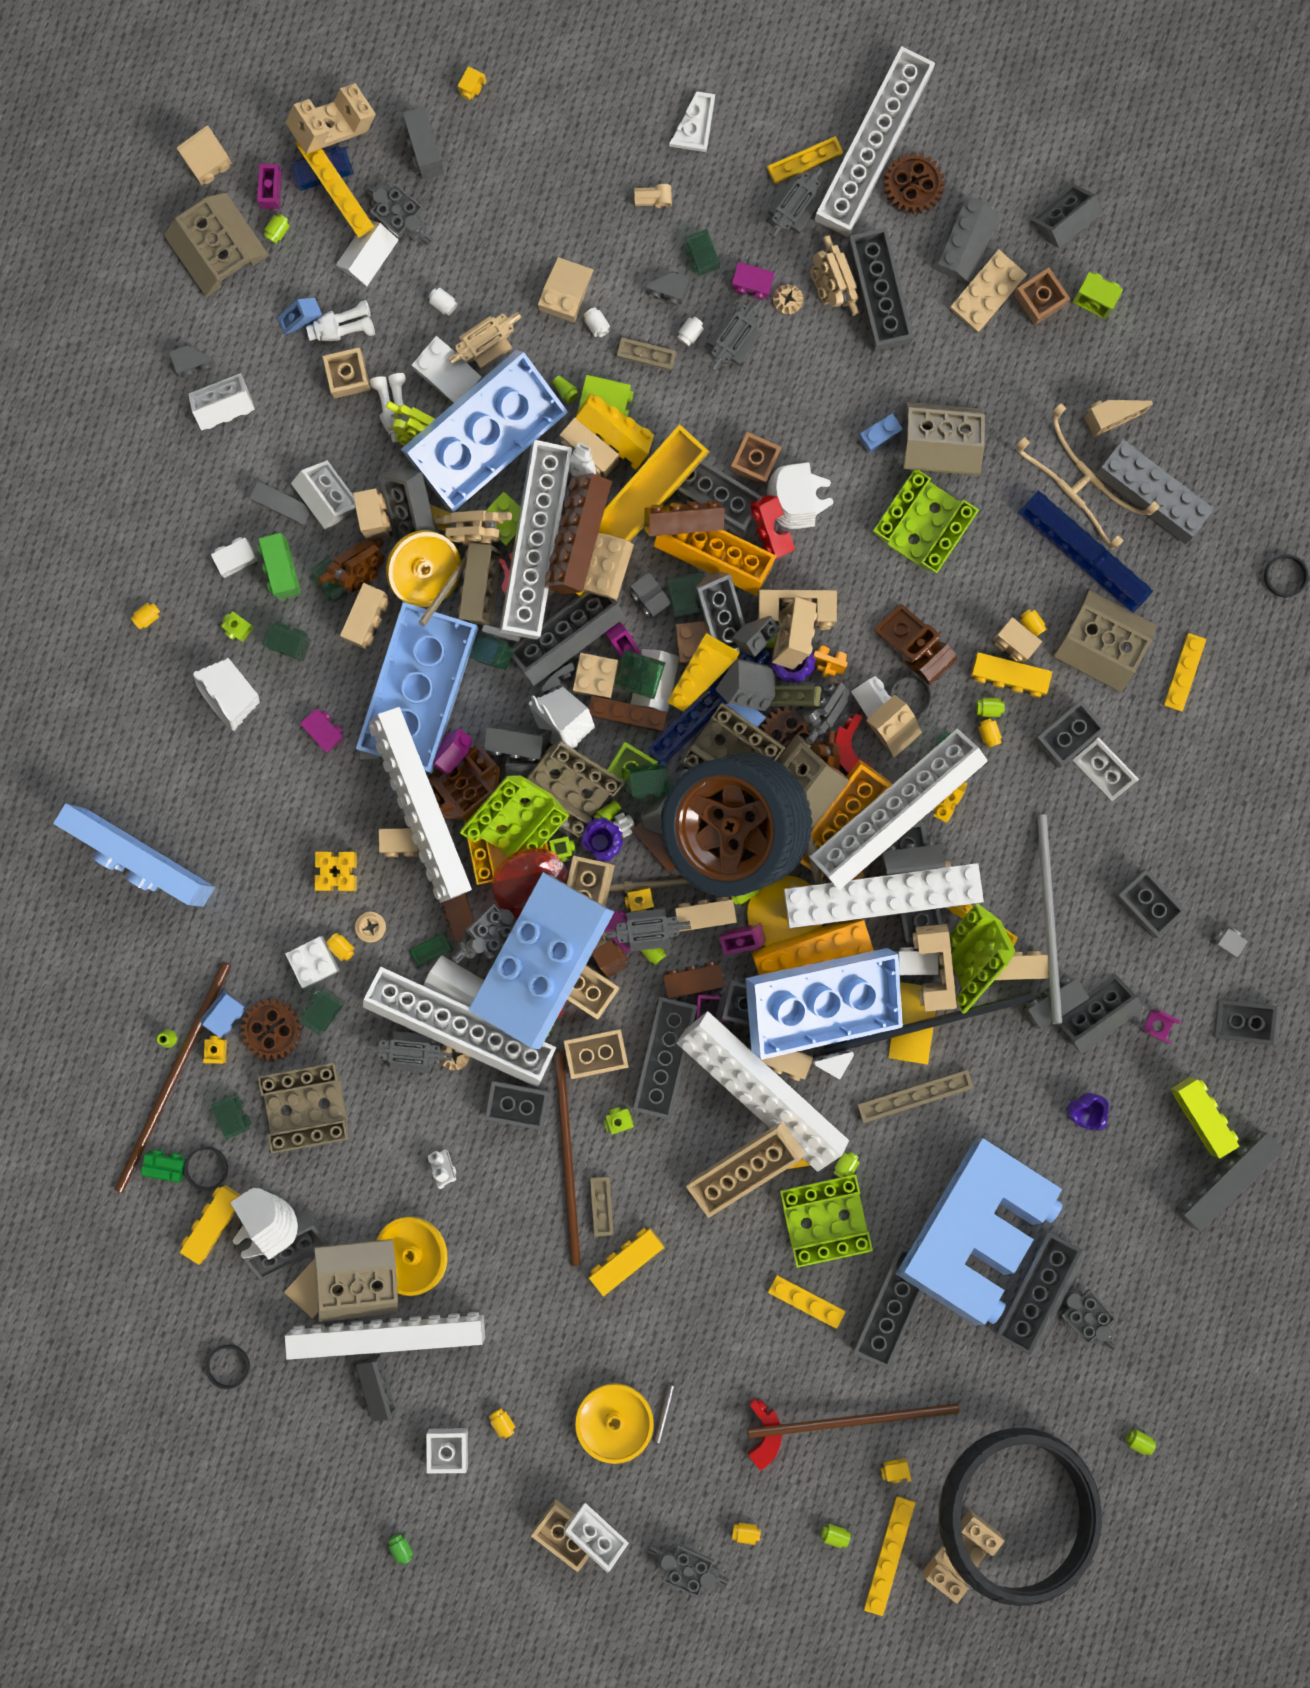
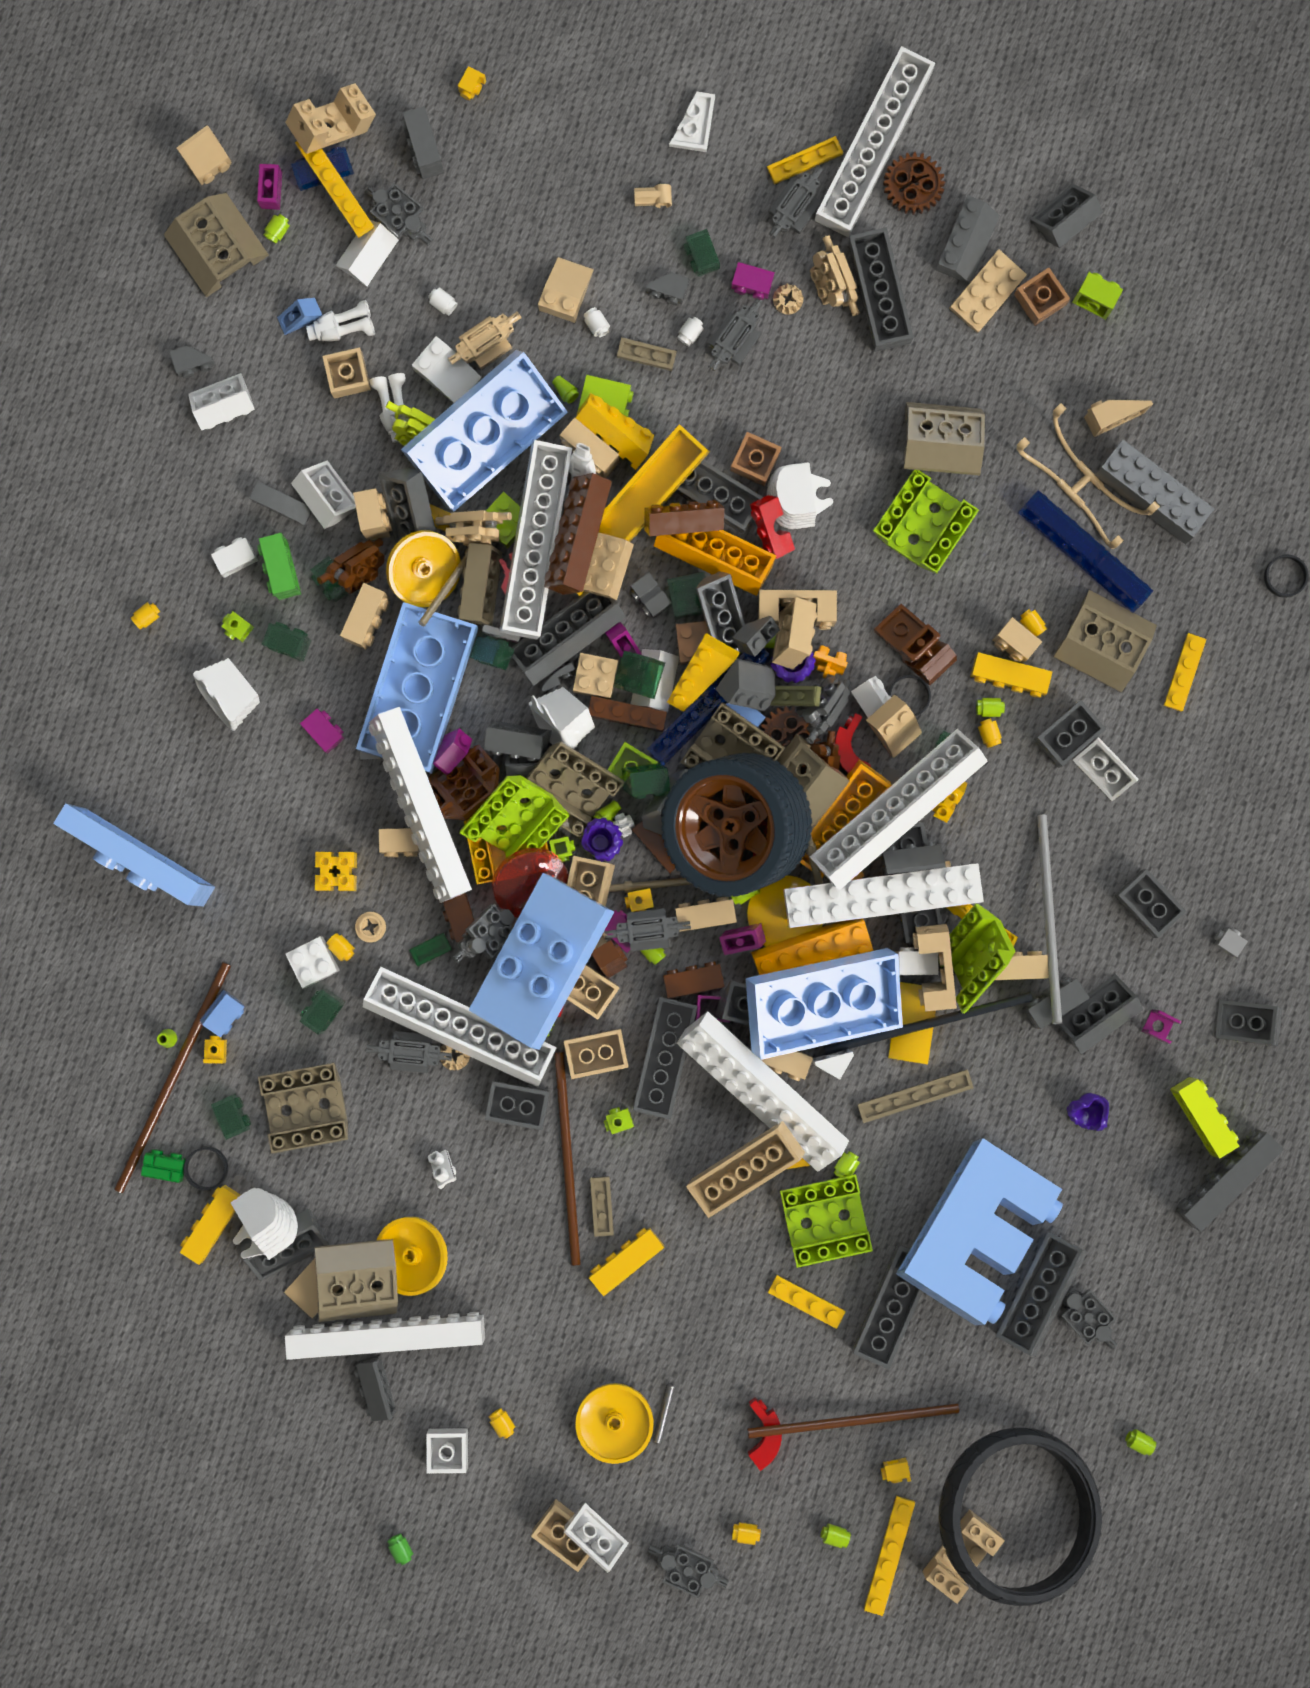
(208, 1372): black tyre -> none
(261, 1015): reddish brown gear -> none
(453, 981): white slope -> none
(880, 433): medium blue brick -> none

